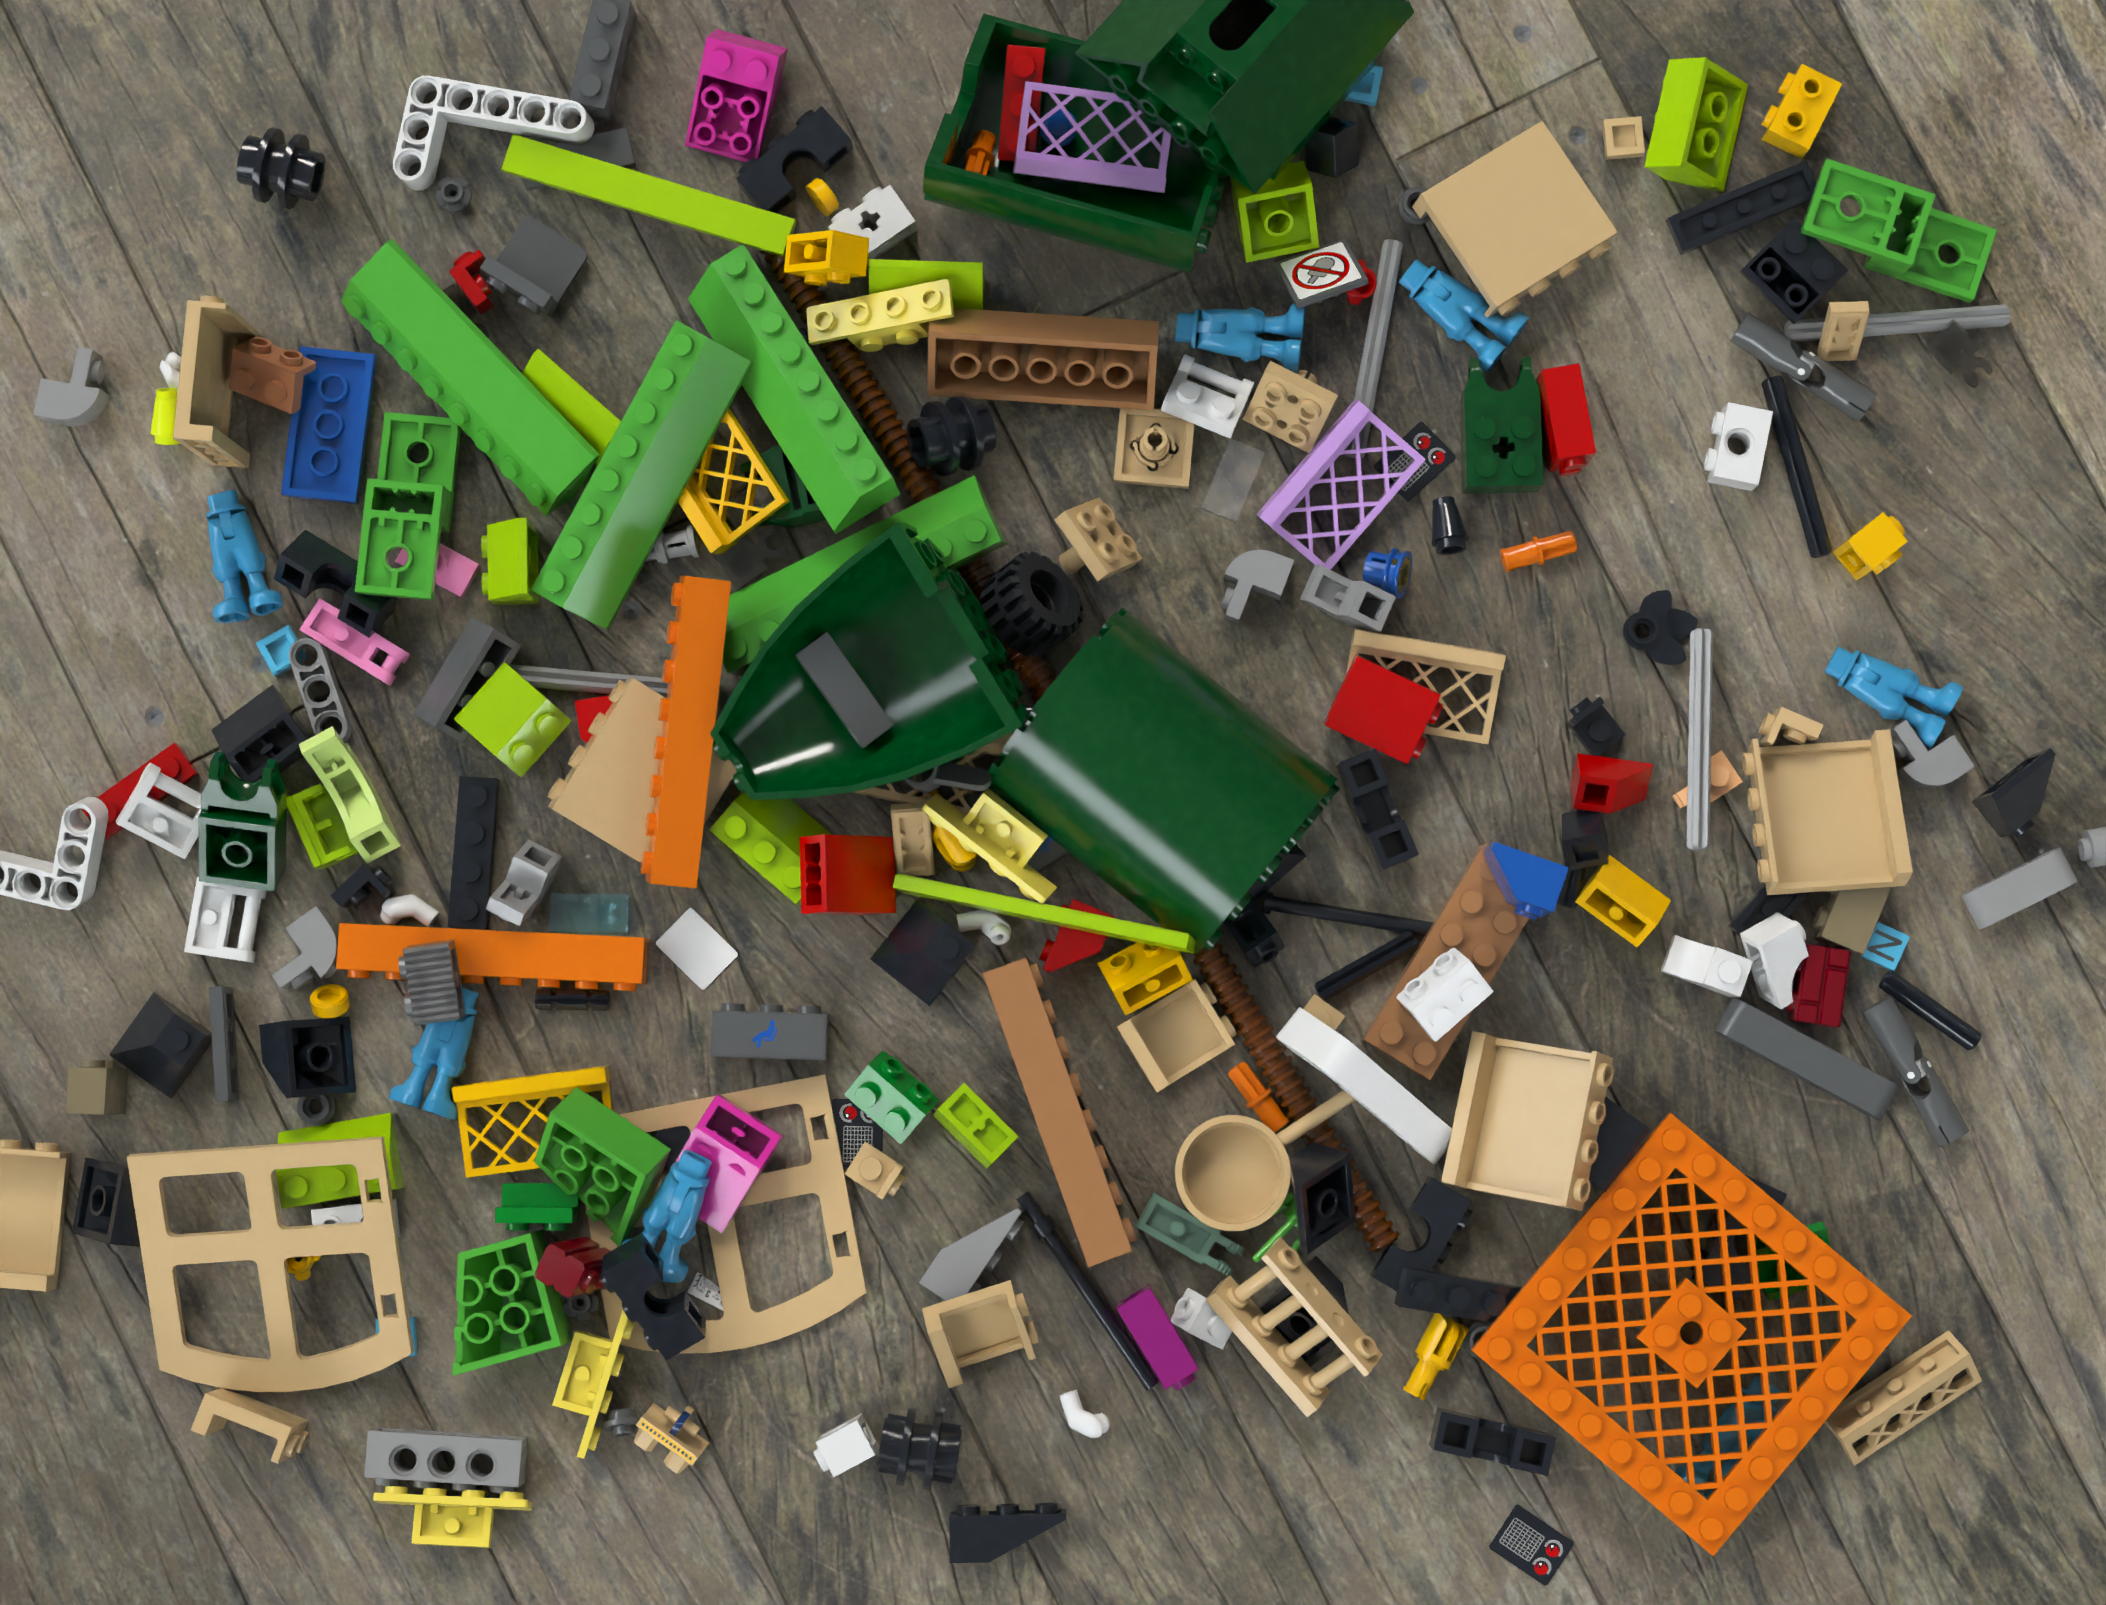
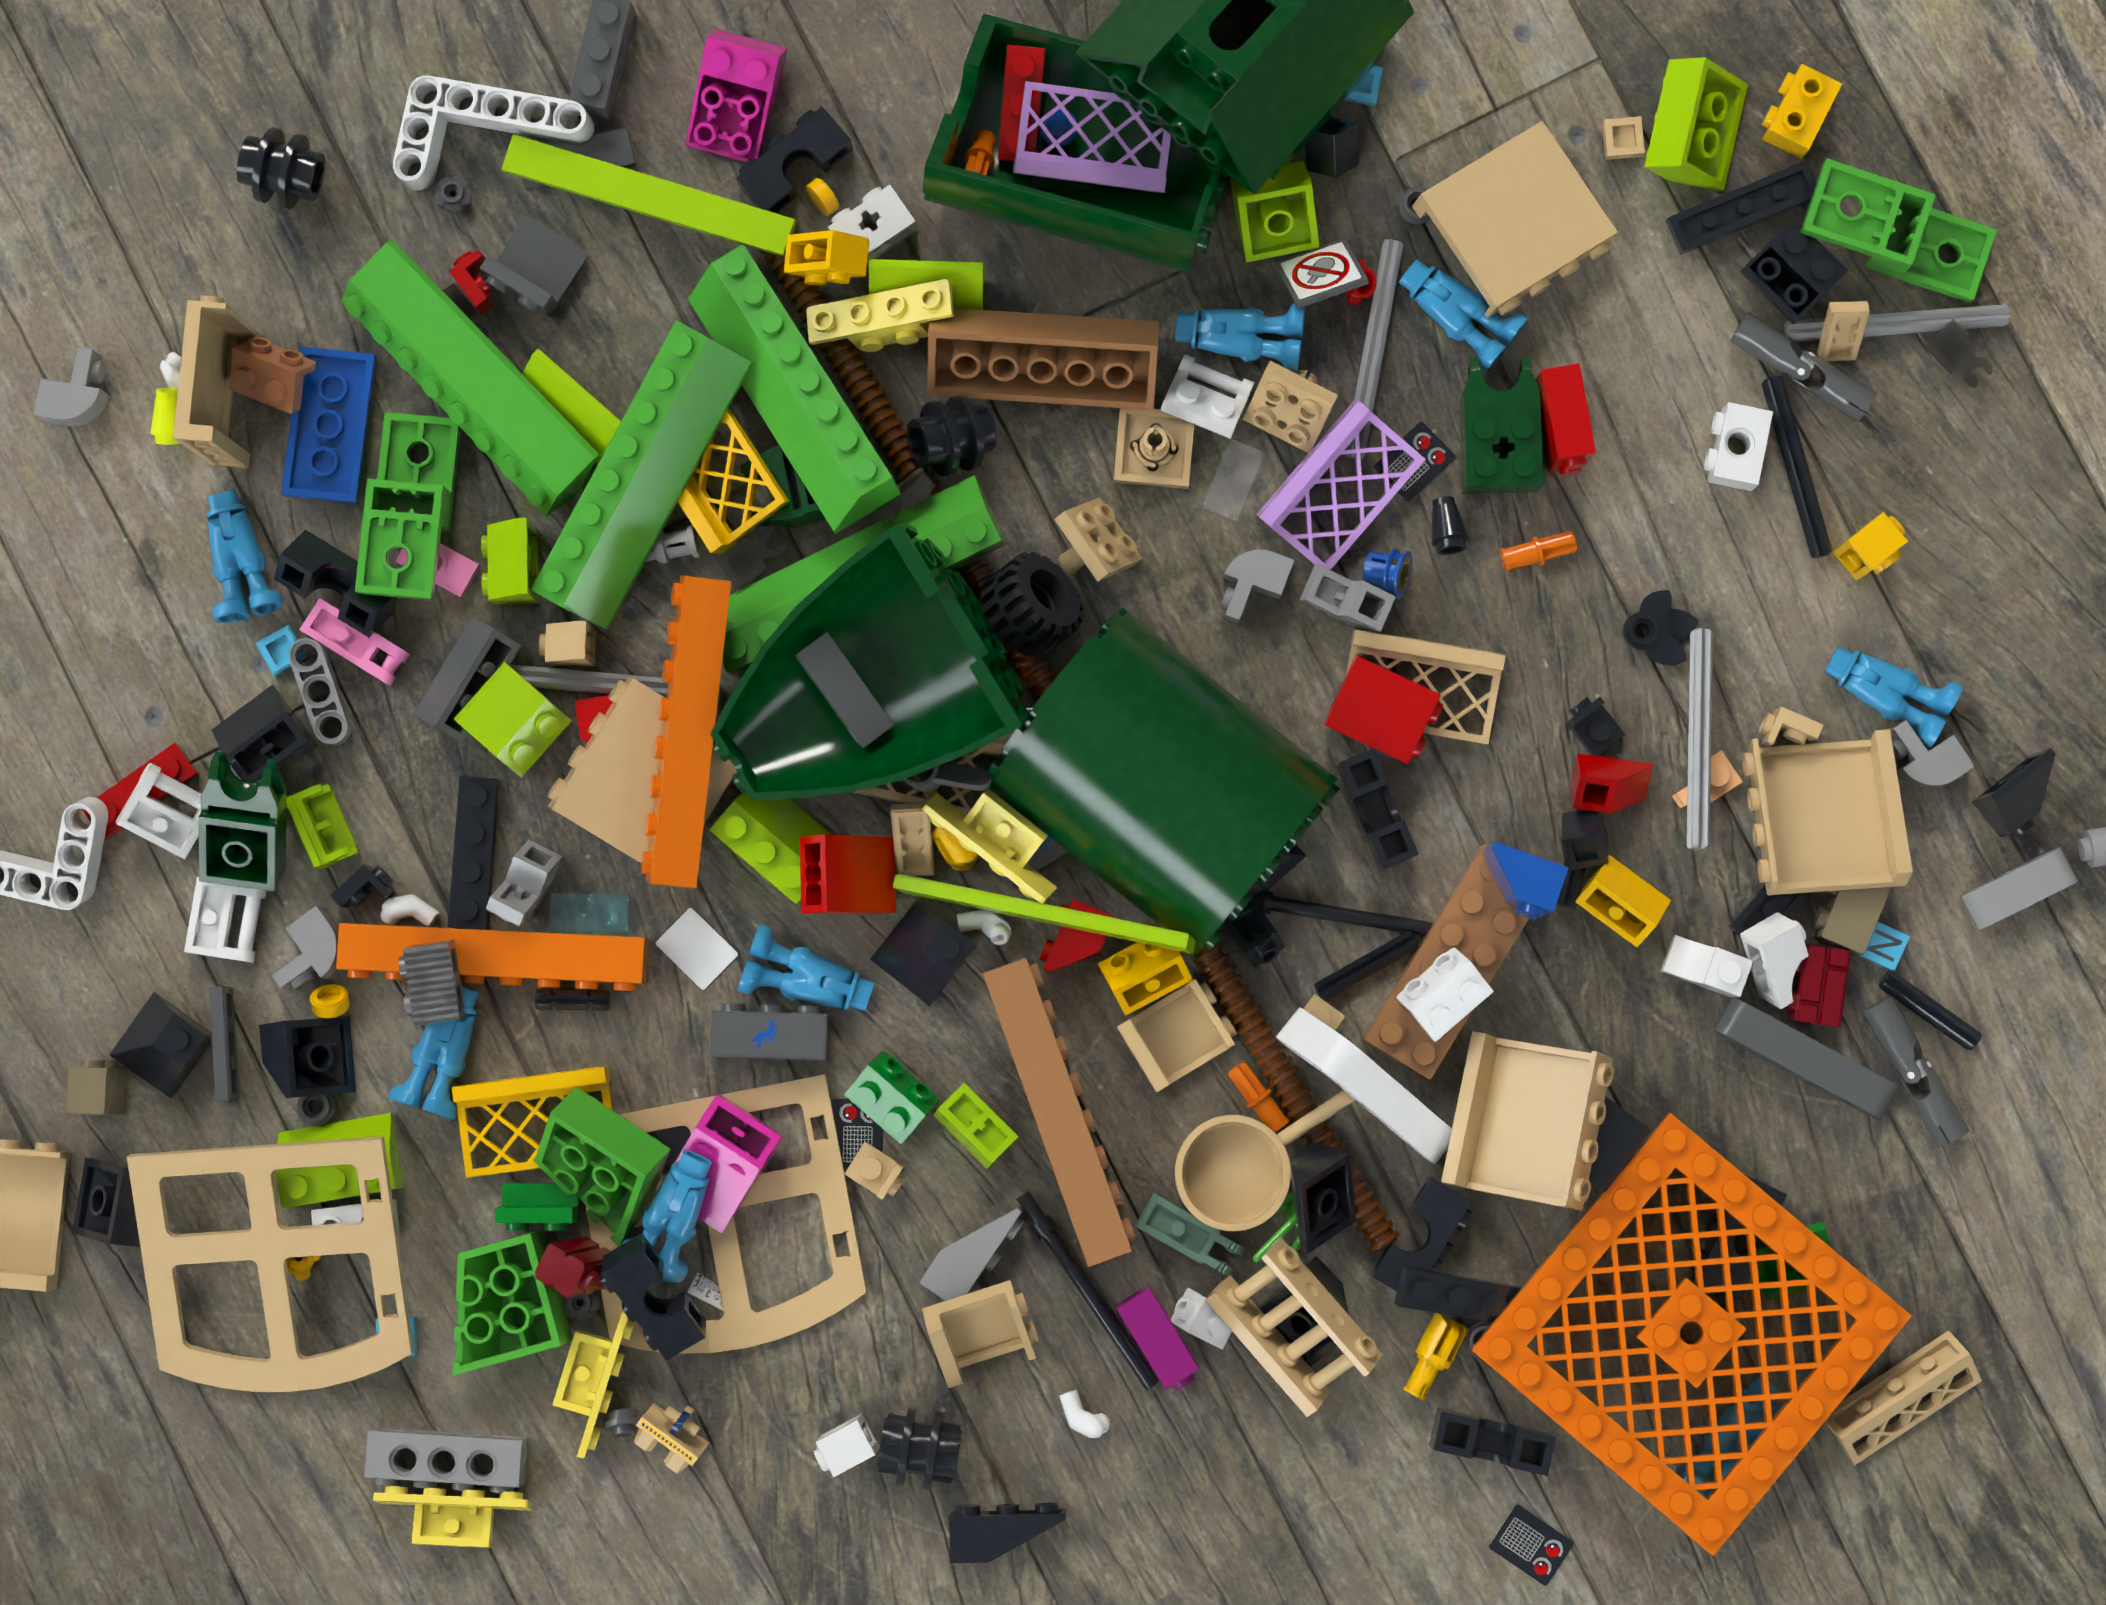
(227, 1404): tan panel -> none
(353, 794): yellowish green arch -> none
(569, 644): none -> tan slope
(812, 975): none -> dark azure piece
(913, 492): none -> clear smoke plate

